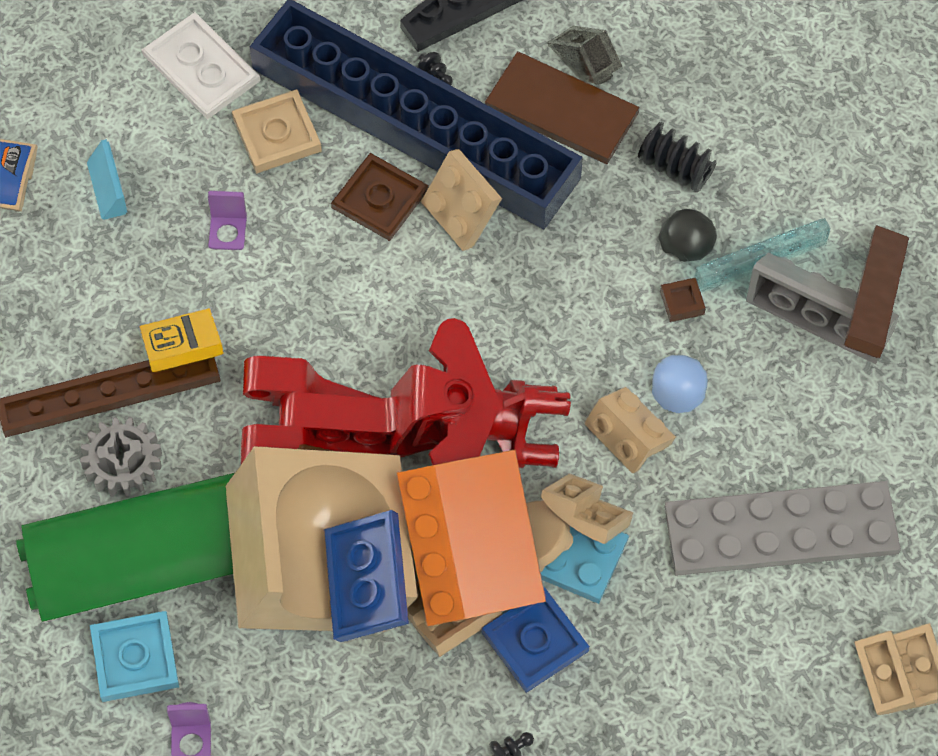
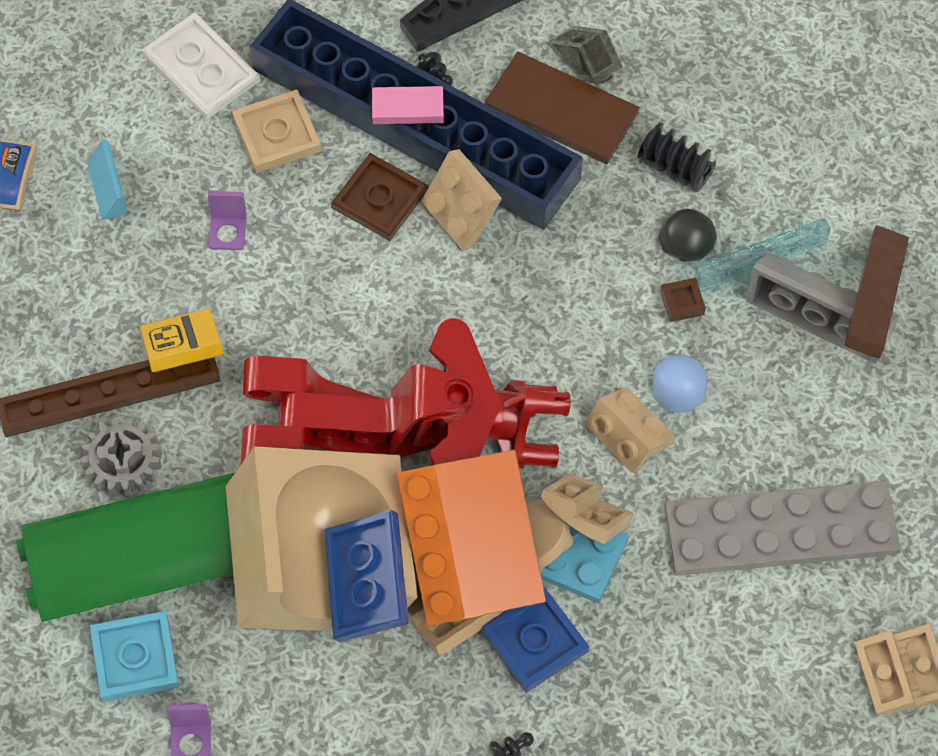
(407, 105): none -> bright pink tile

